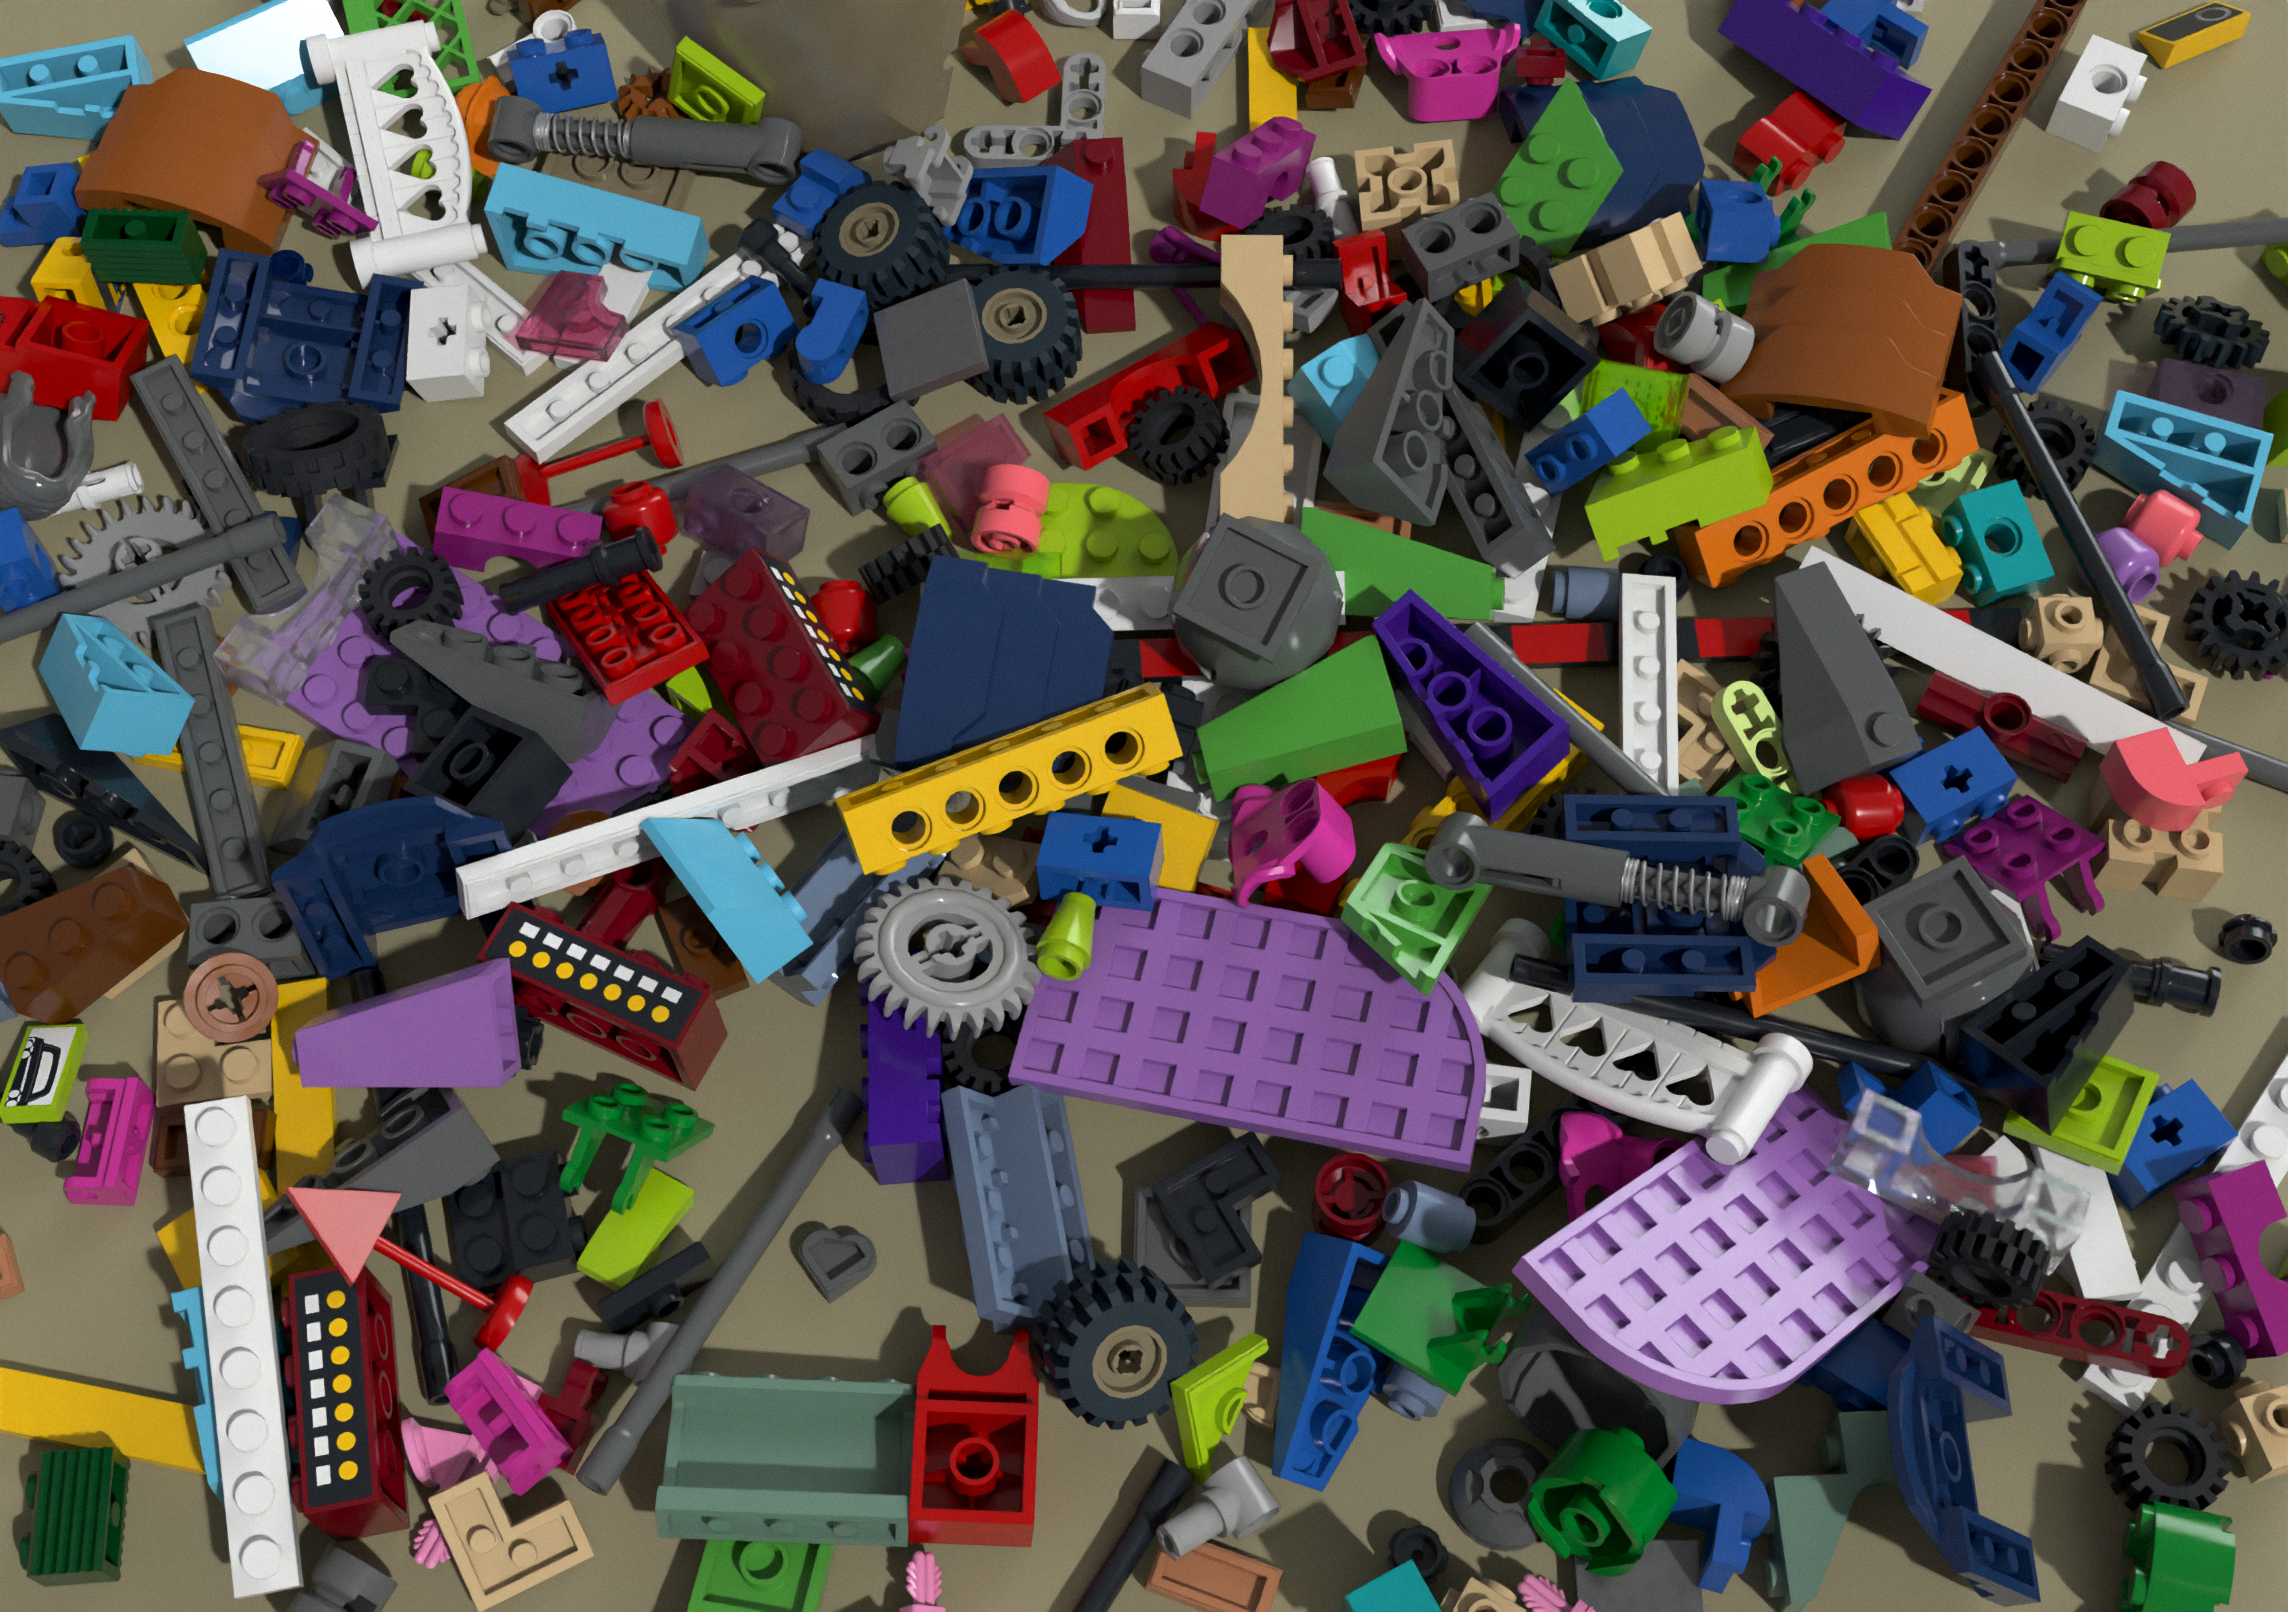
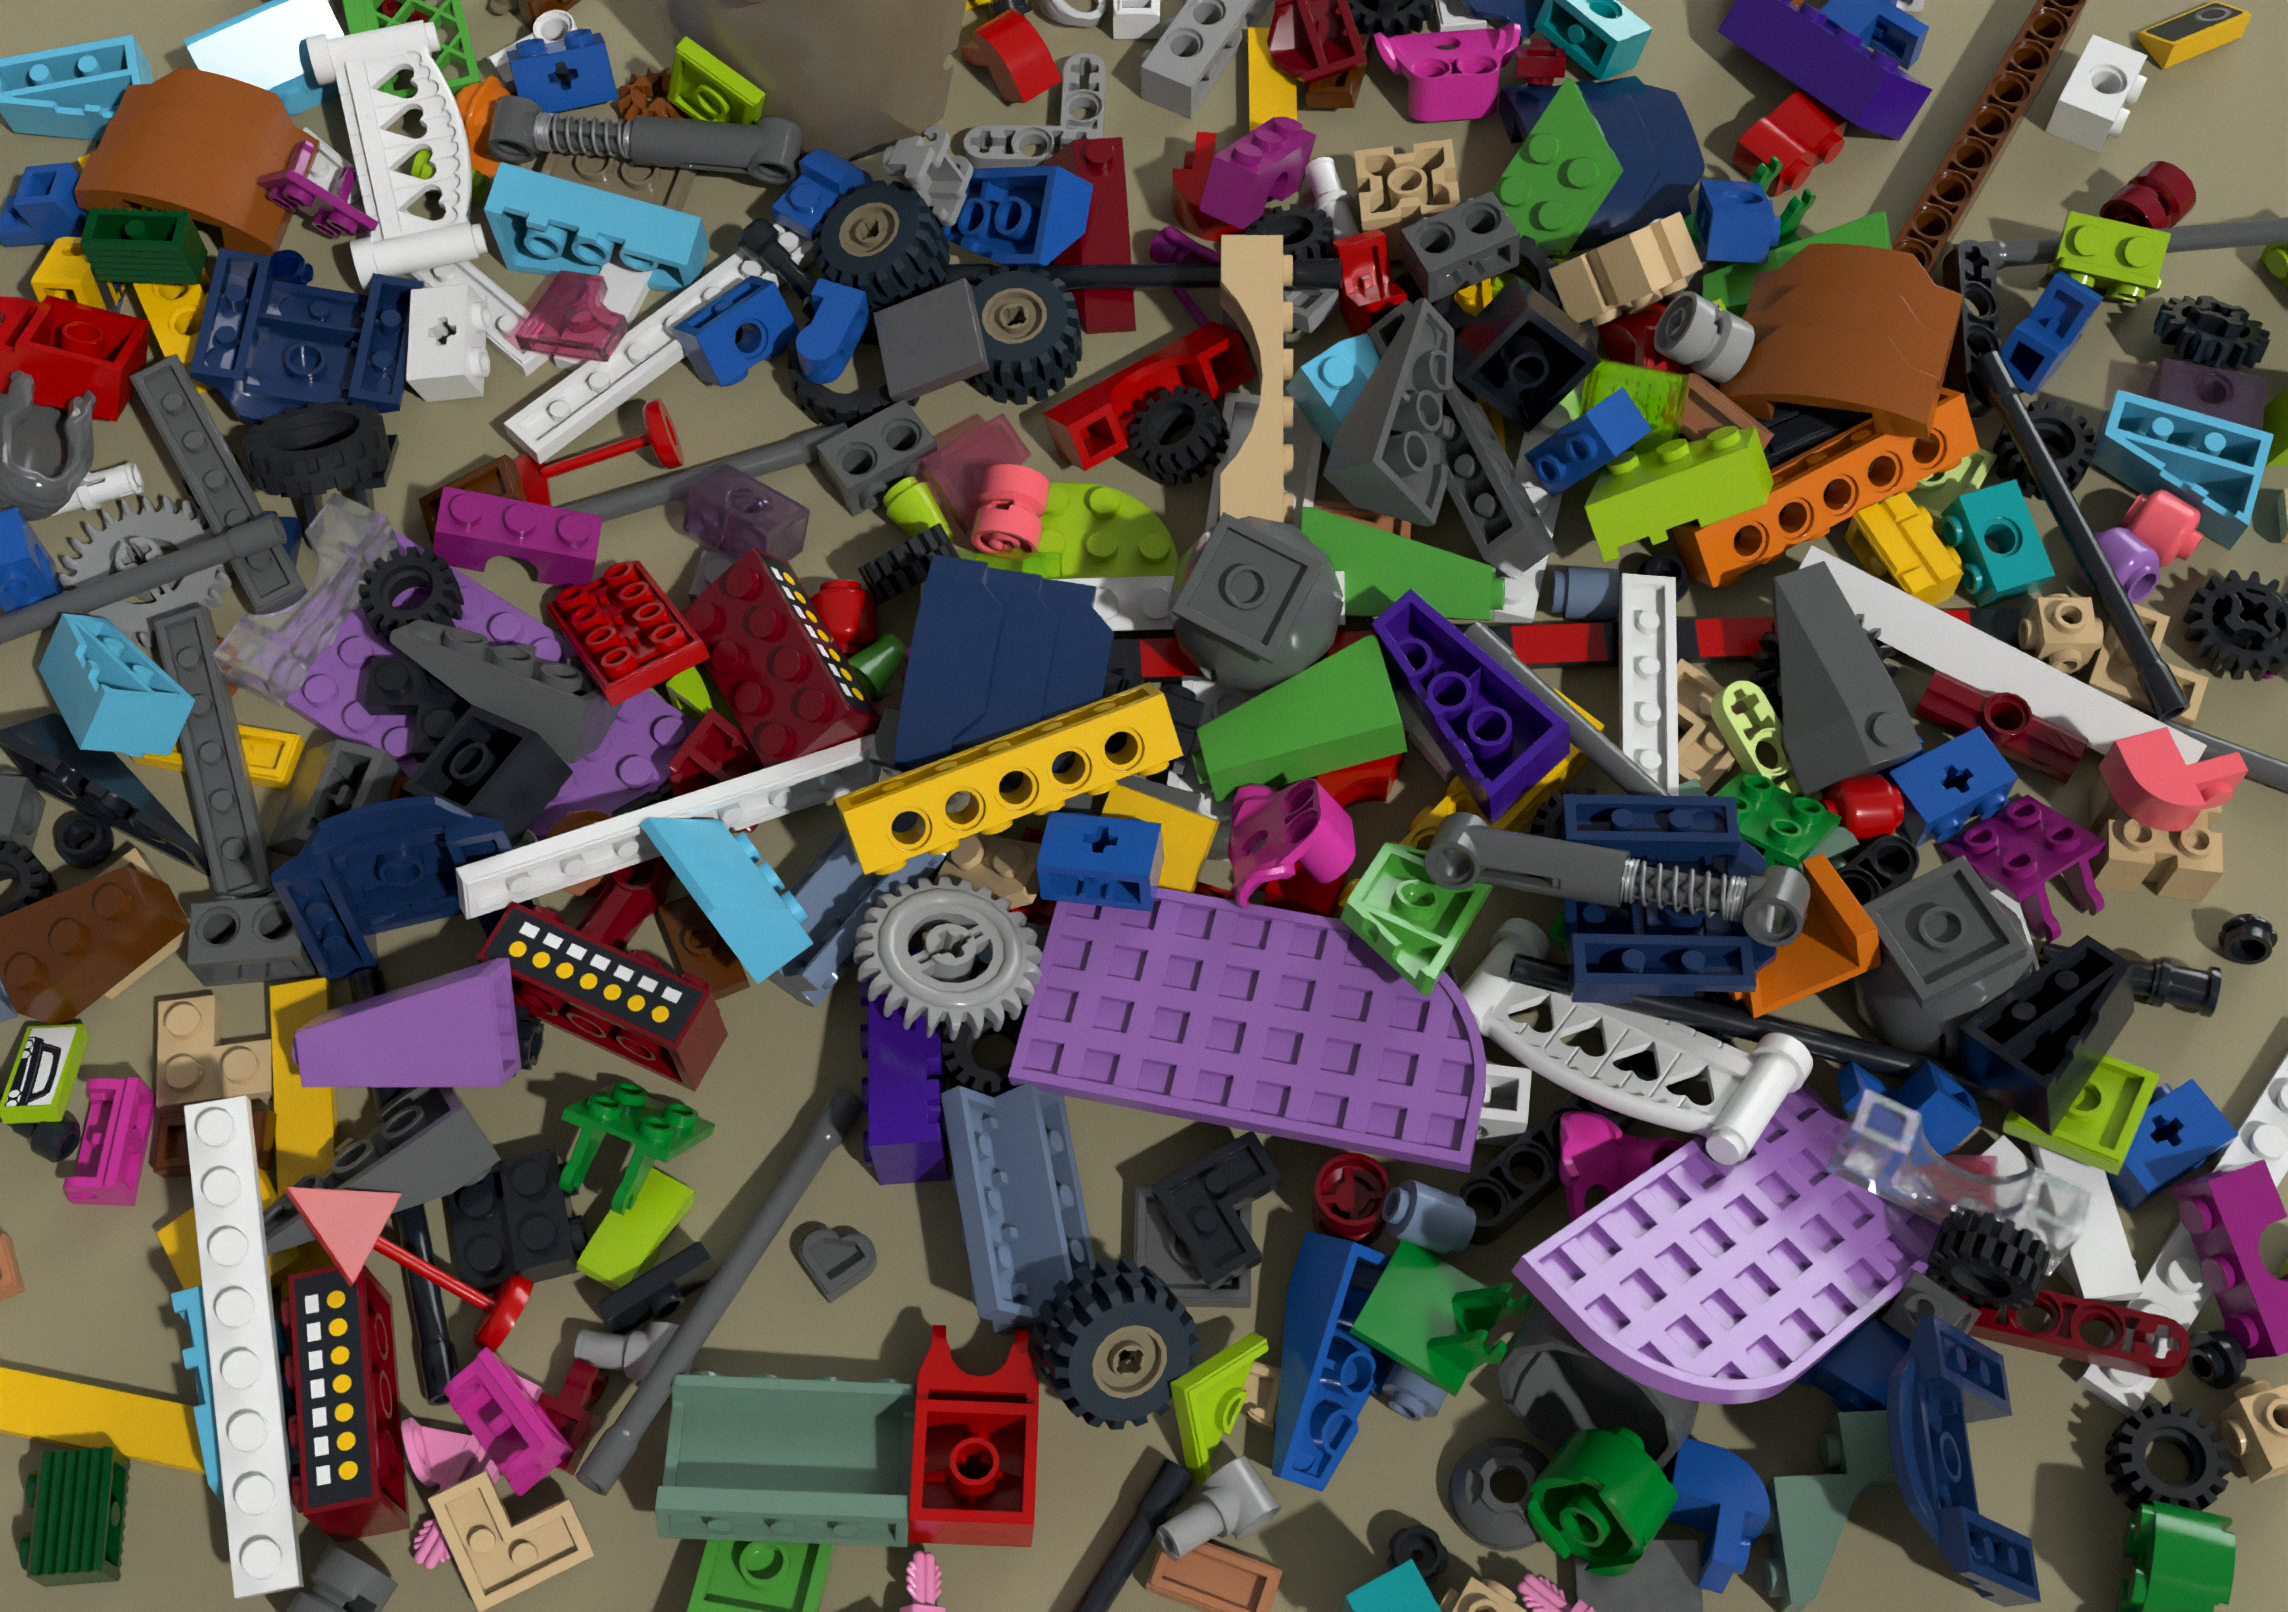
(257, 1003): dark orange gear -> none
(603, 565): black pin -> none
(640, 505): red head -> none
(1068, 939): lime cone -> none

